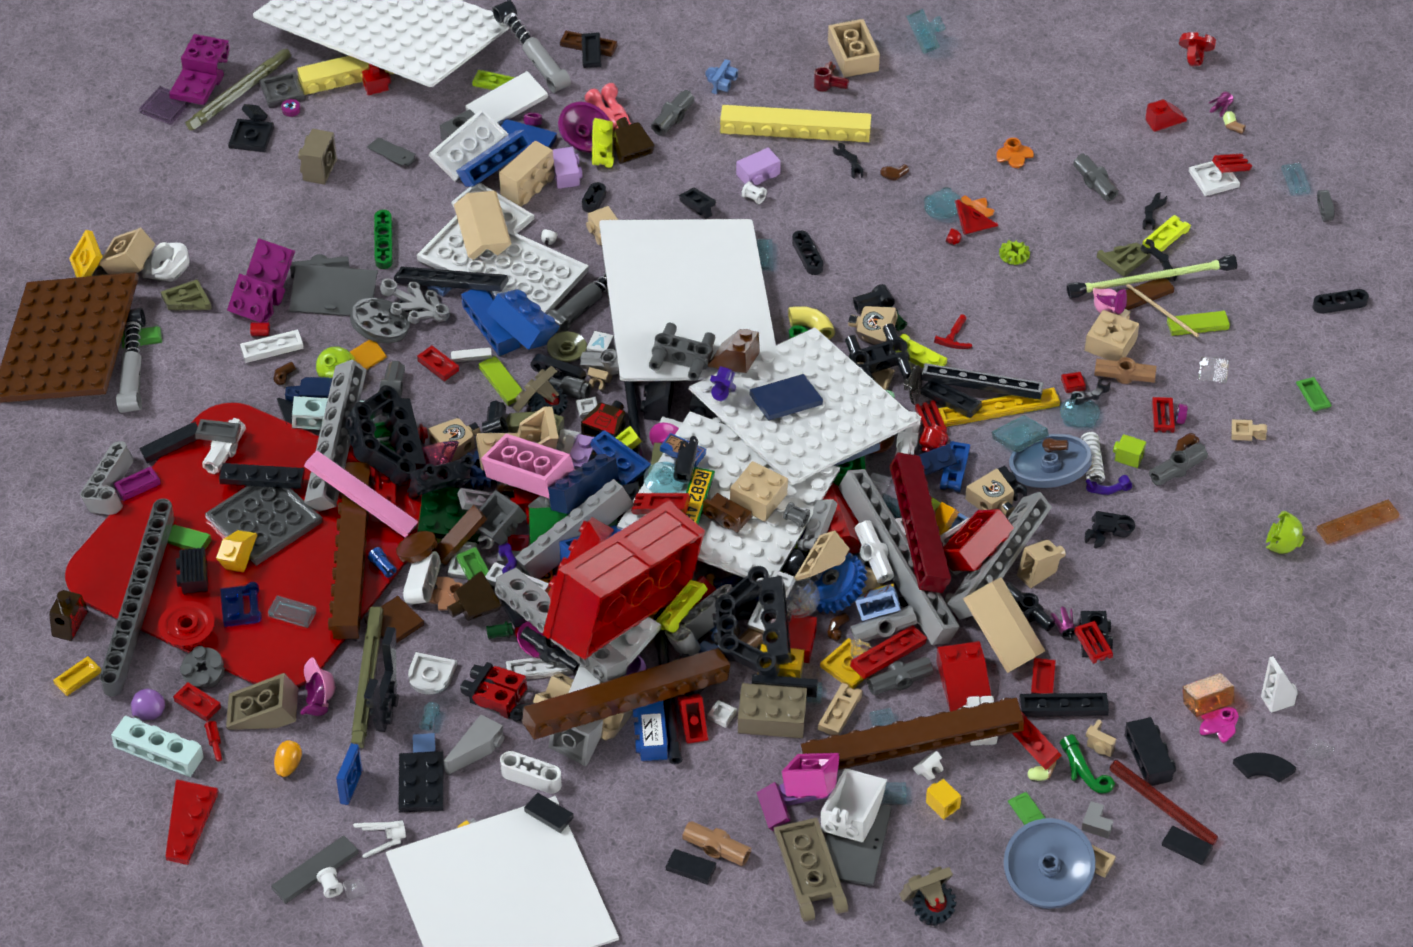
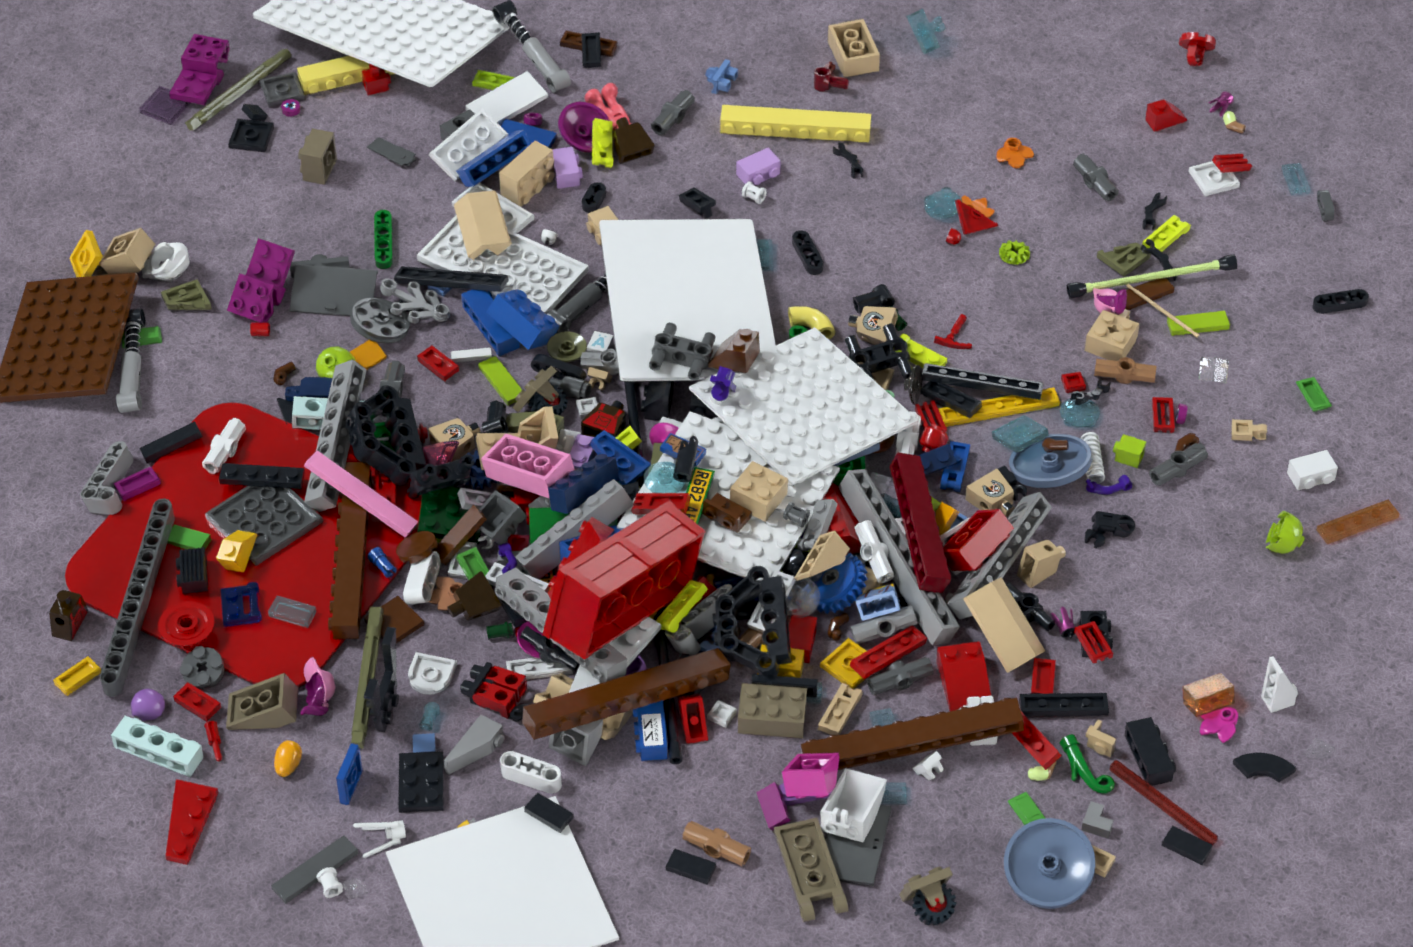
(218, 431): dark grey tile -> none
(271, 346): white plate -> none
(786, 397): dark blue tile -> none
(859, 647): clear tile -> none
(894, 173): reddish brown arm -> none
(943, 798): yellow brick -> none
(1312, 470): none -> white brick

